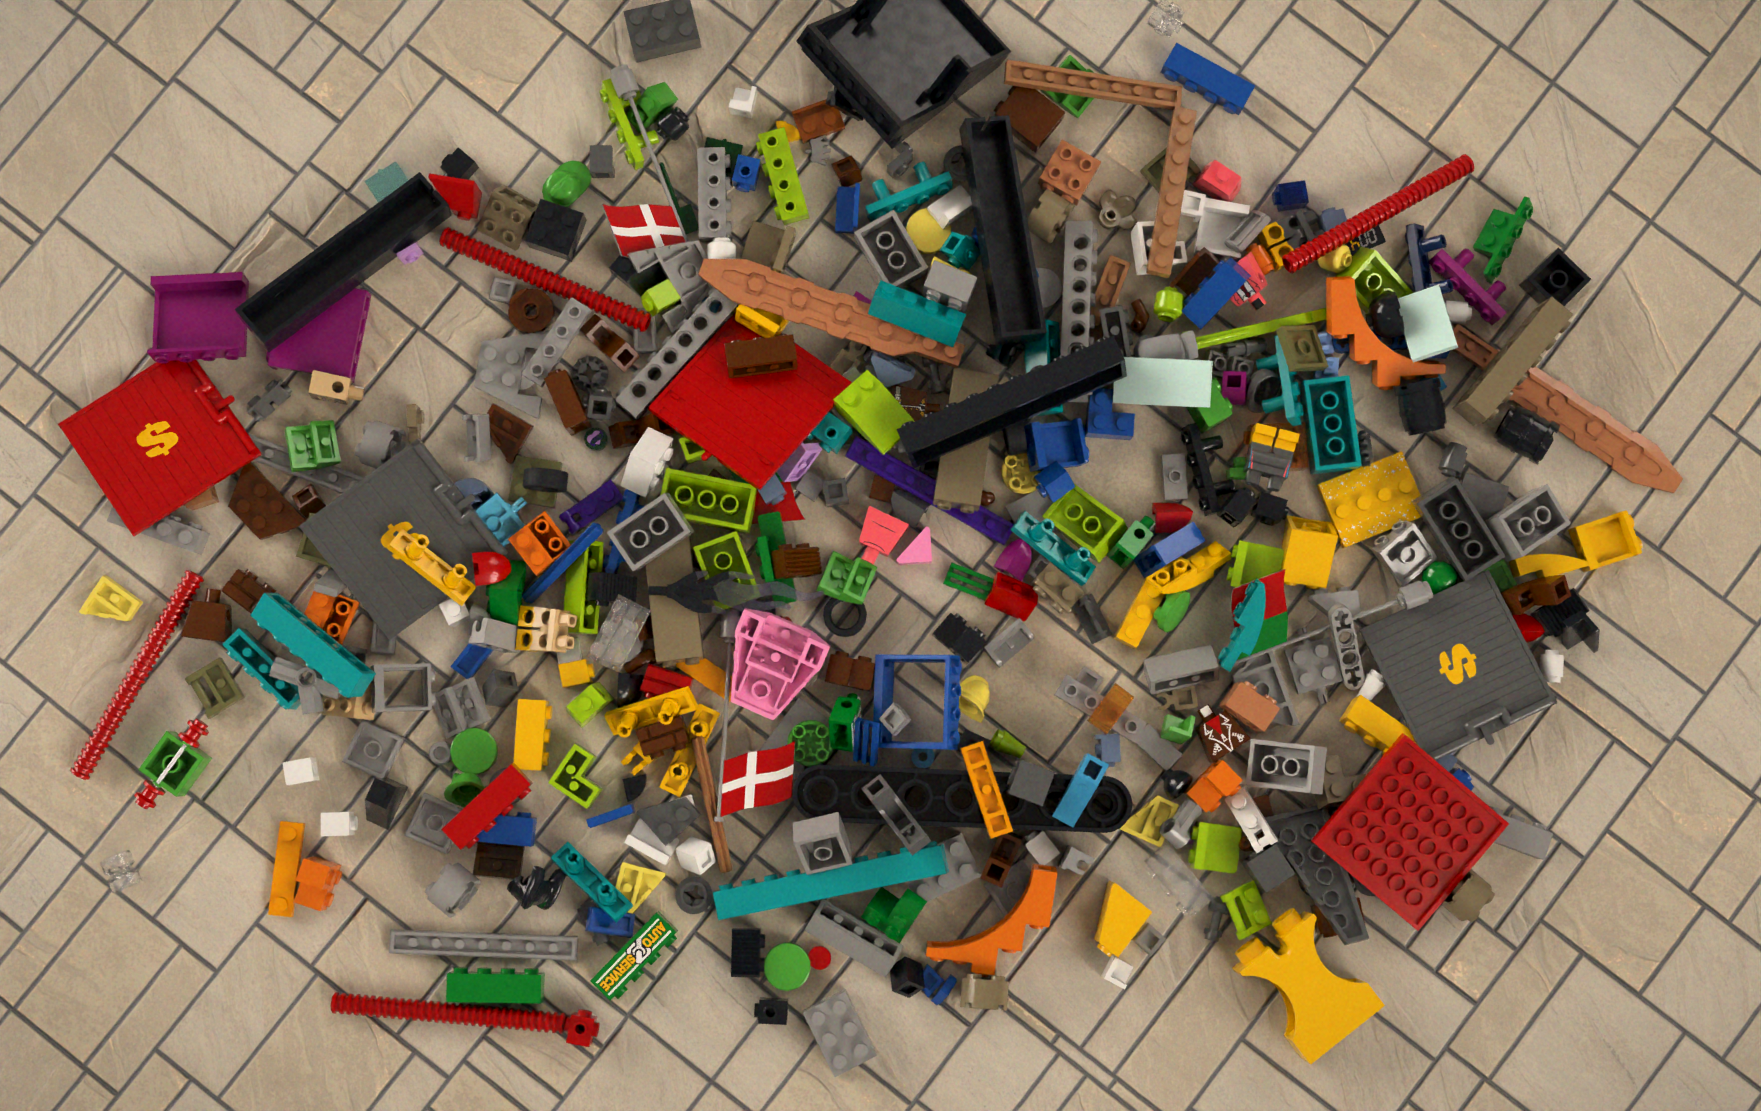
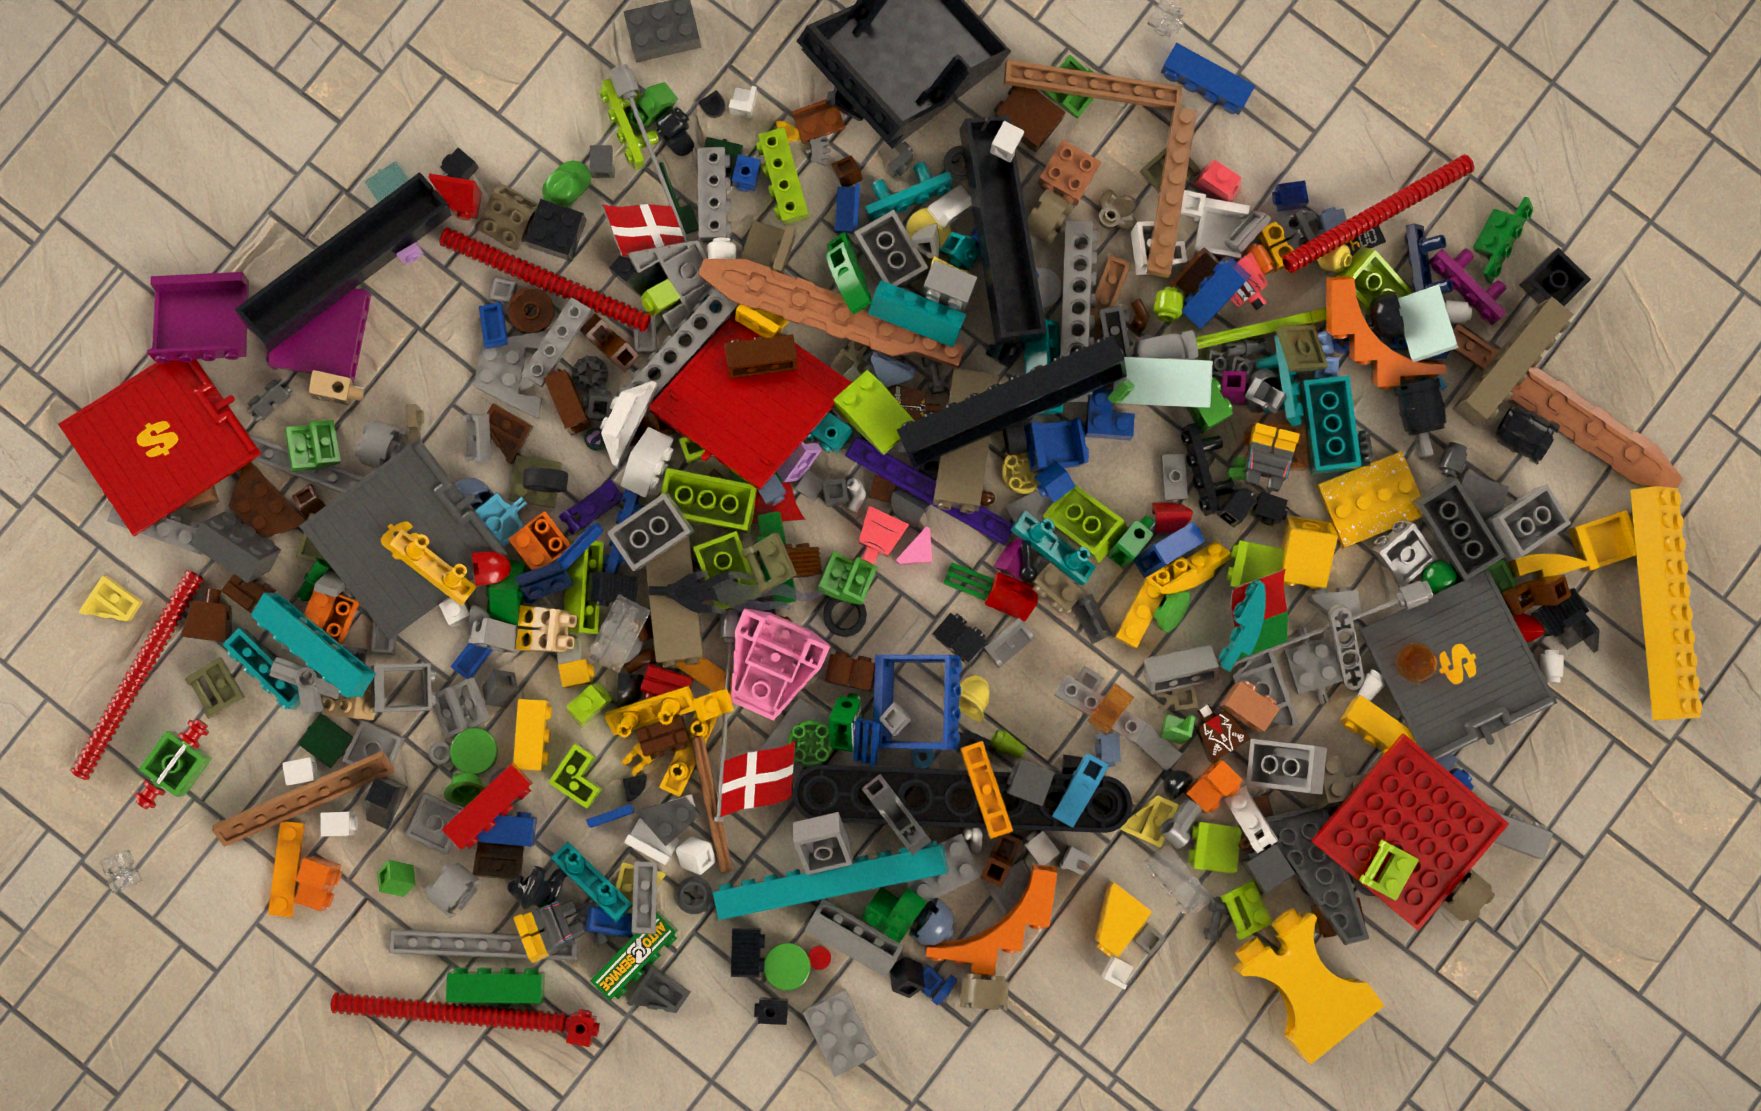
(235, 546): none -> dark grey brick
(303, 798): none -> medium nougat plate
(311, 578): none -> green axle
(326, 741): none -> dark green piece
(396, 878): none -> bright green panel
(493, 325): none -> blue tile
(544, 580): none -> dark blue plate
(548, 930): none -> dark grey hips
(625, 419): none -> white wedge
(644, 898): none -> light grey plate
(659, 992): none -> dark grey wing
(681, 143): none -> black tile
(713, 105): none -> black tile
(713, 704): none -> yellow bracket
(775, 560): none -> olive plate
(847, 274): none -> green slope
(858, 494): none -> white arm
(927, 240): none -> light grey brick
(934, 923): none -> sand blue cylinder
(975, 835): none -> white arm
(1006, 141): none -> white panel
(1027, 571): none -> black bar
(1070, 763): none -> black tile
(1121, 392): none -> bright green tile
(1265, 396): none -> dark grey panel
(1395, 872): none -> lime plate
(1416, 662): none -> clear orange hat
(1423, 445): none -> light grey tile
(1665, 603): none -> yellow brick

